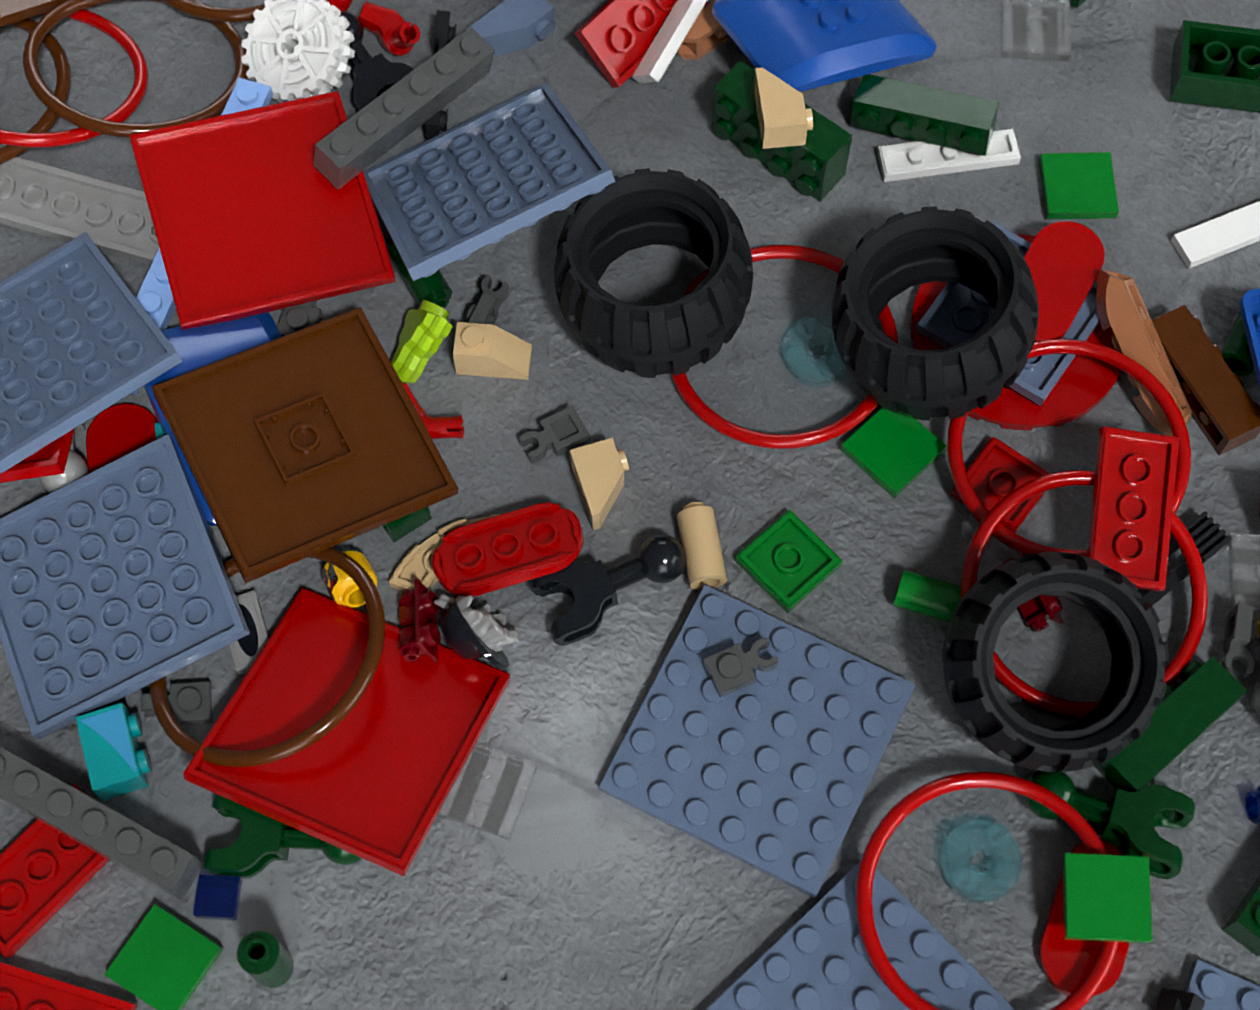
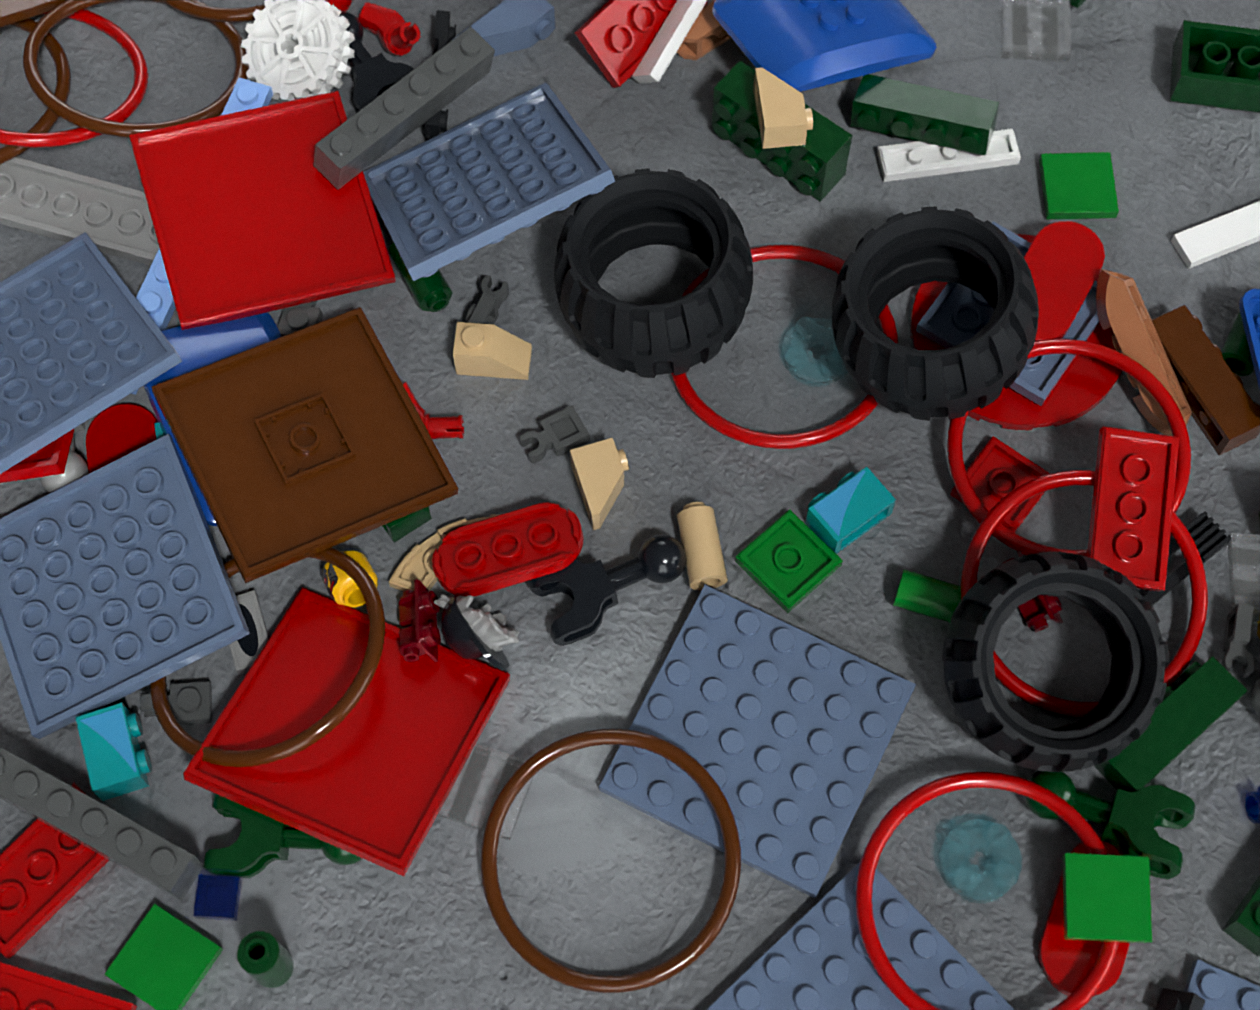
(420, 340): lime rock -> none
(696, 947): none -> reddish brown piece
(735, 669): dark grey plate -> none
(849, 509): none -> teal brick
(893, 449): green tile -> none

